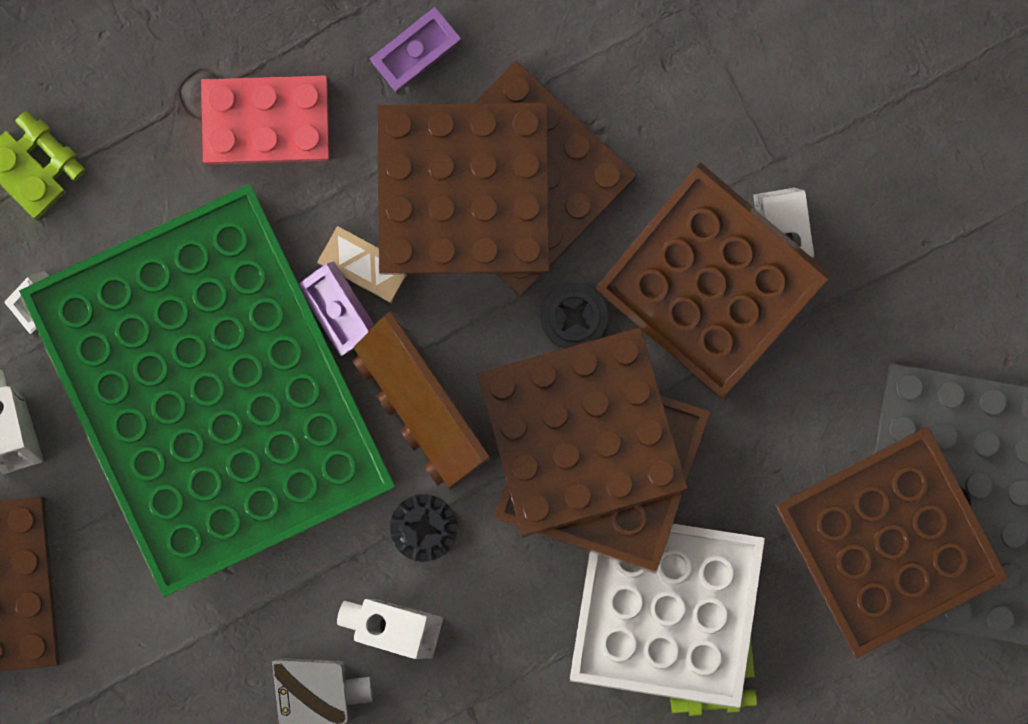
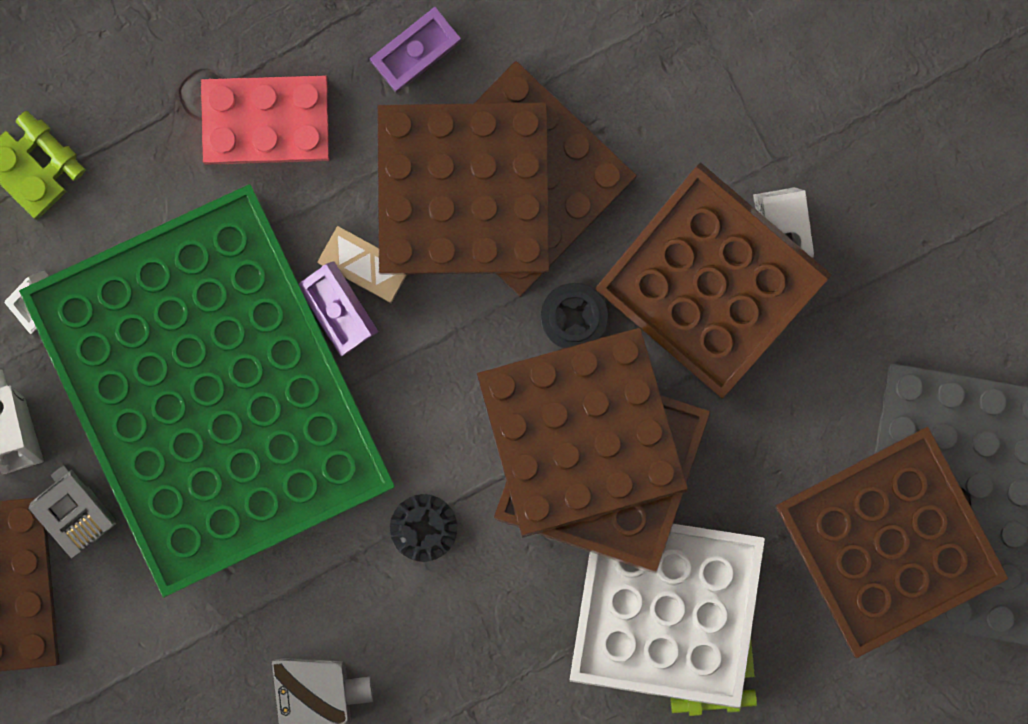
(71, 512): none -> light grey piece
(406, 629): white torso -> none
(420, 402): reddish brown slope -> none

